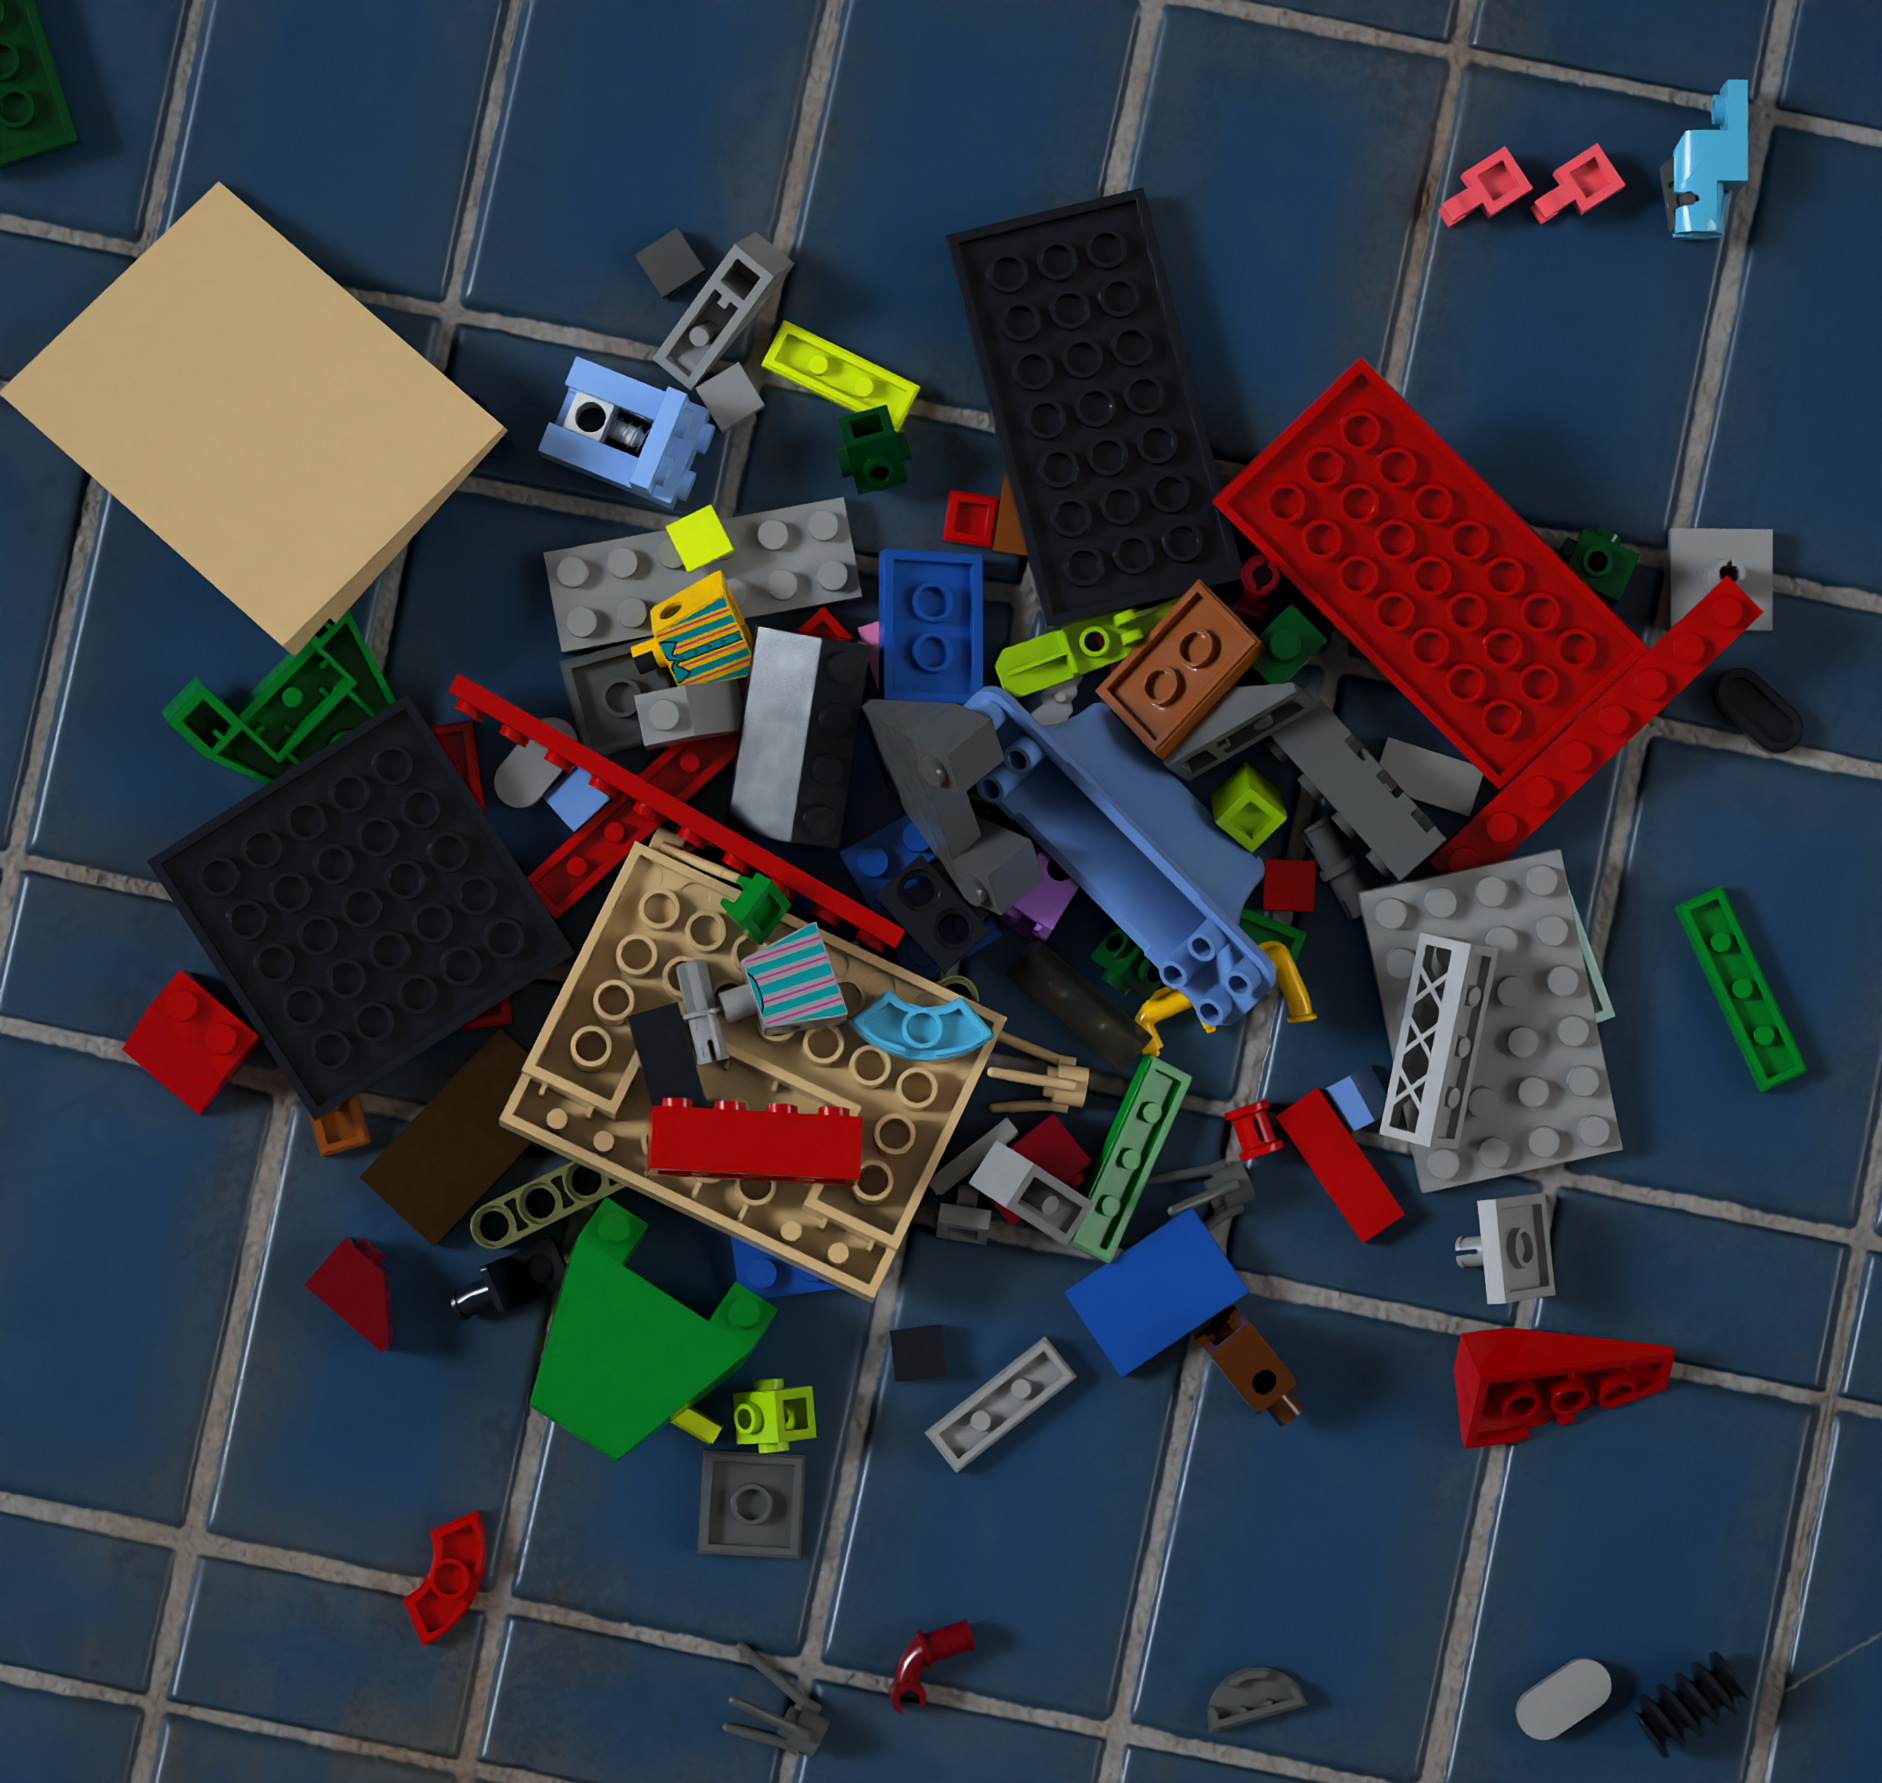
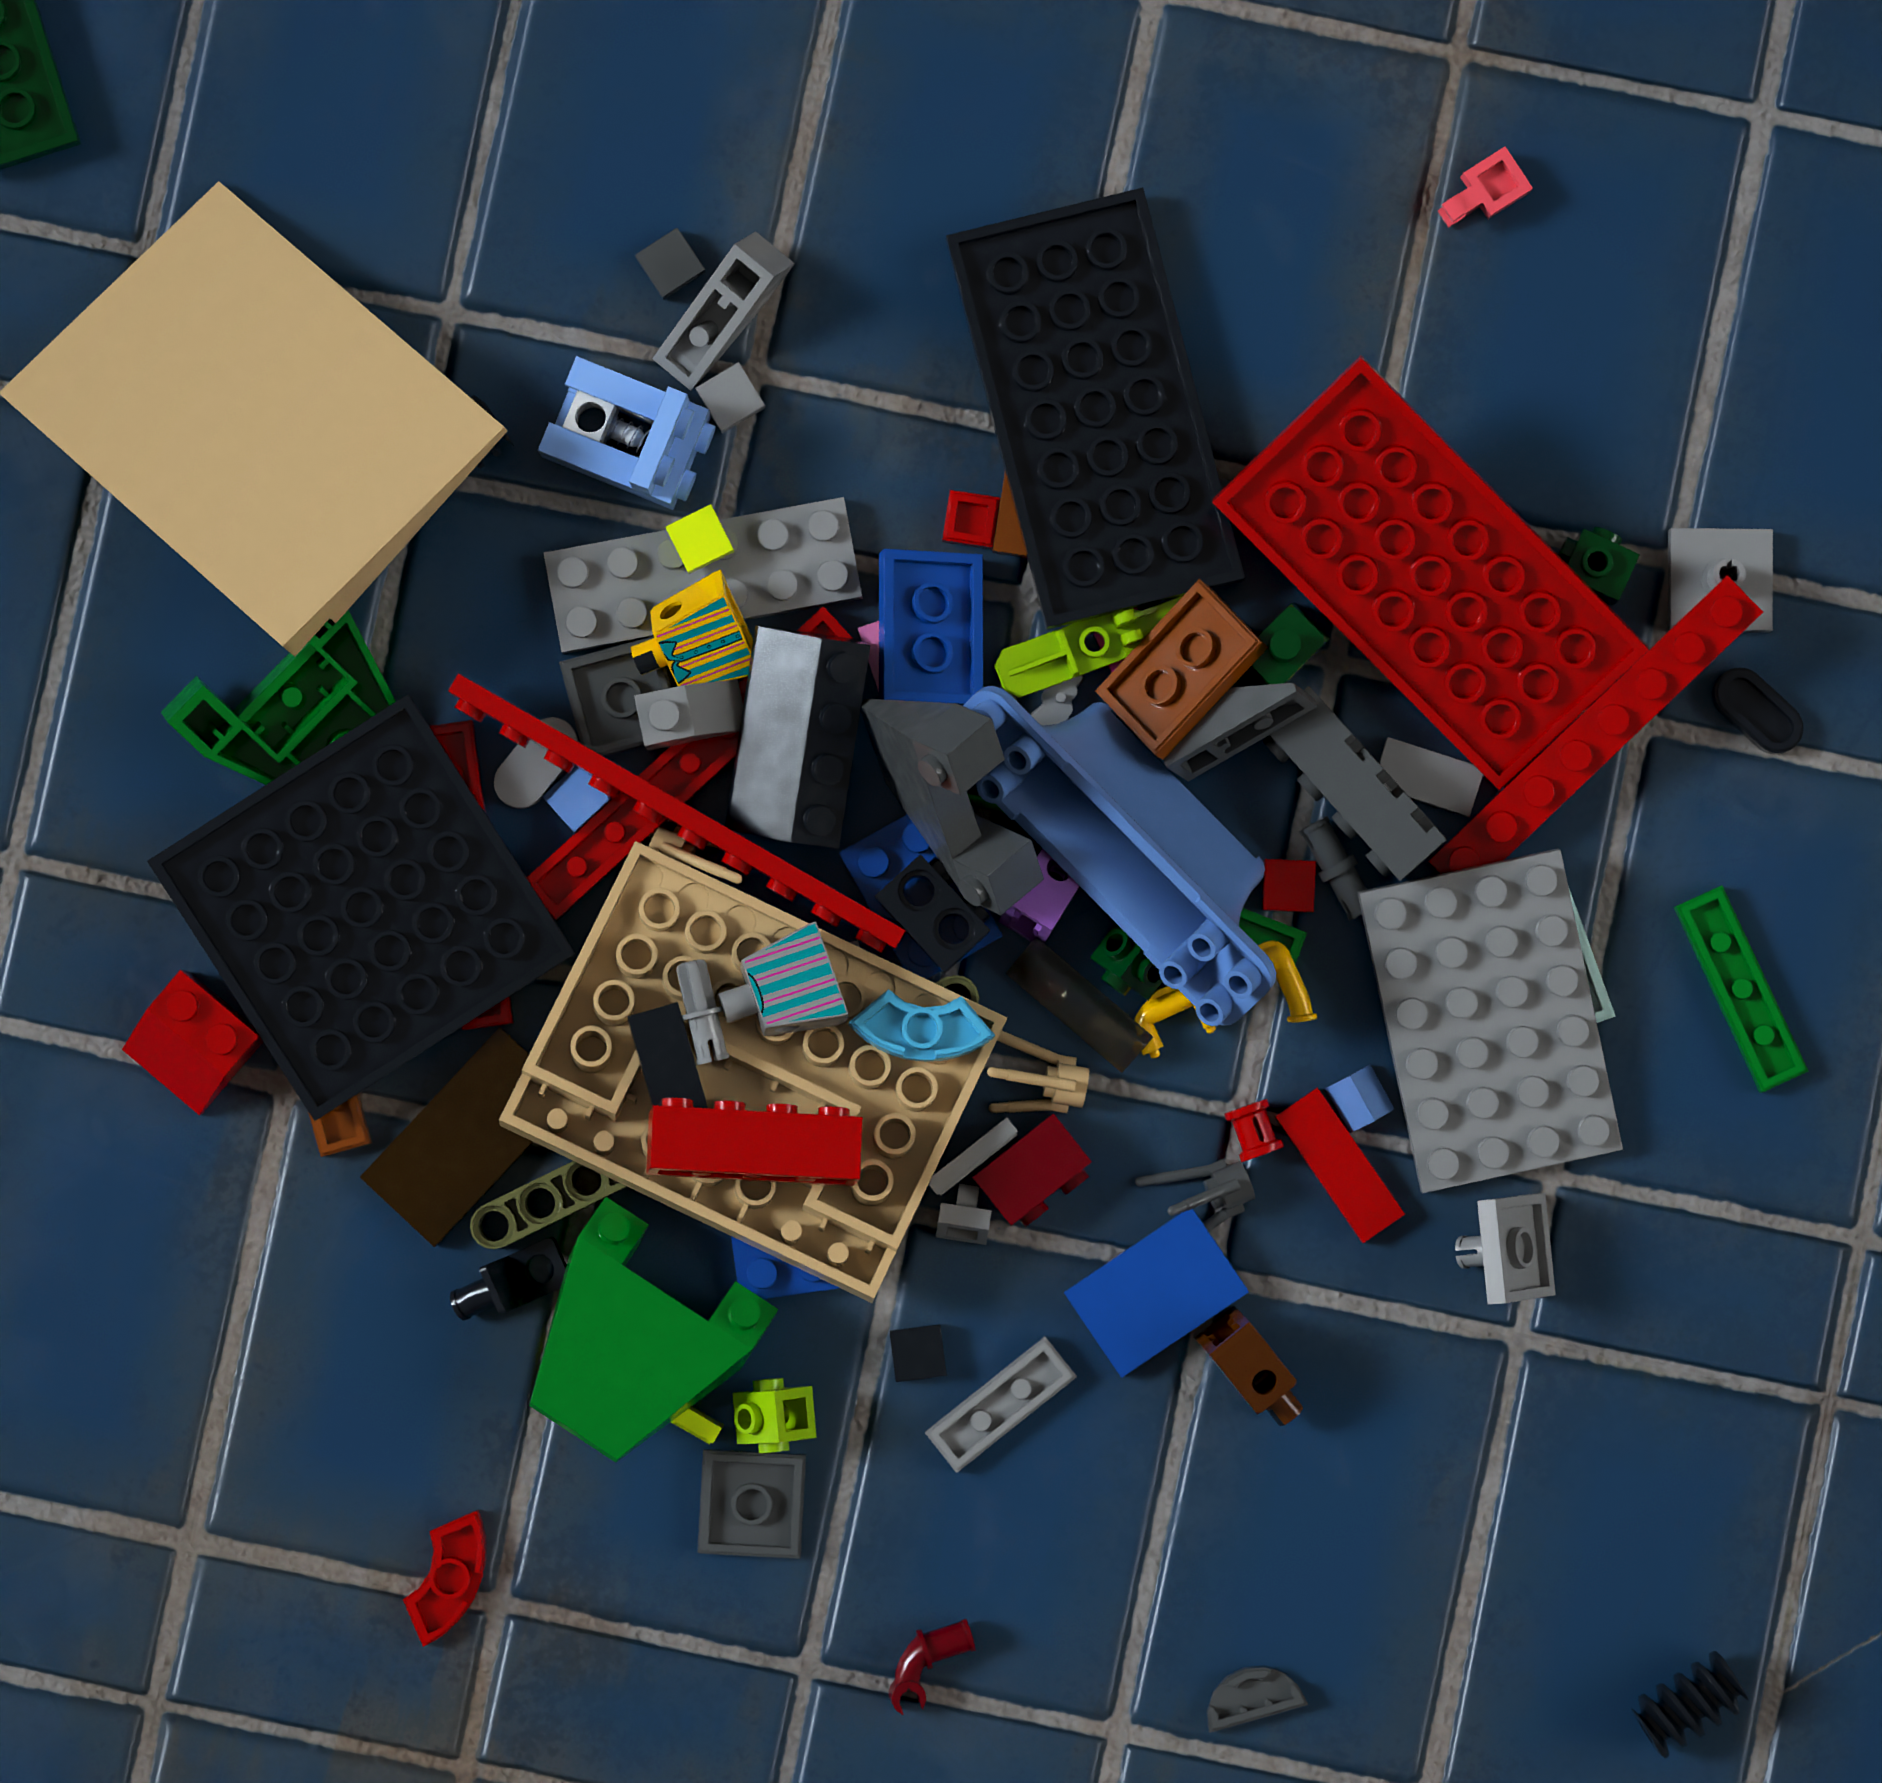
(358, 1290): dark red slope -> none
(757, 907): green tile -> none
(798, 1730): dark grey plant -> none
(838, 374): neon yellow tile -> none
(872, 450): dark green brick -> none
(1031, 1193): light grey slope -> none
(1129, 1155): green tile -> none
(1248, 807): lime panel -> none
(1259, 579): dark red piece -> none
(1454, 1046): light grey fence -> none
(1531, 1377): red wedge -> none
(1563, 1698): light grey tile -> none
(1582, 182): coral plate -> none
(1706, 166): medium azure plate -> none

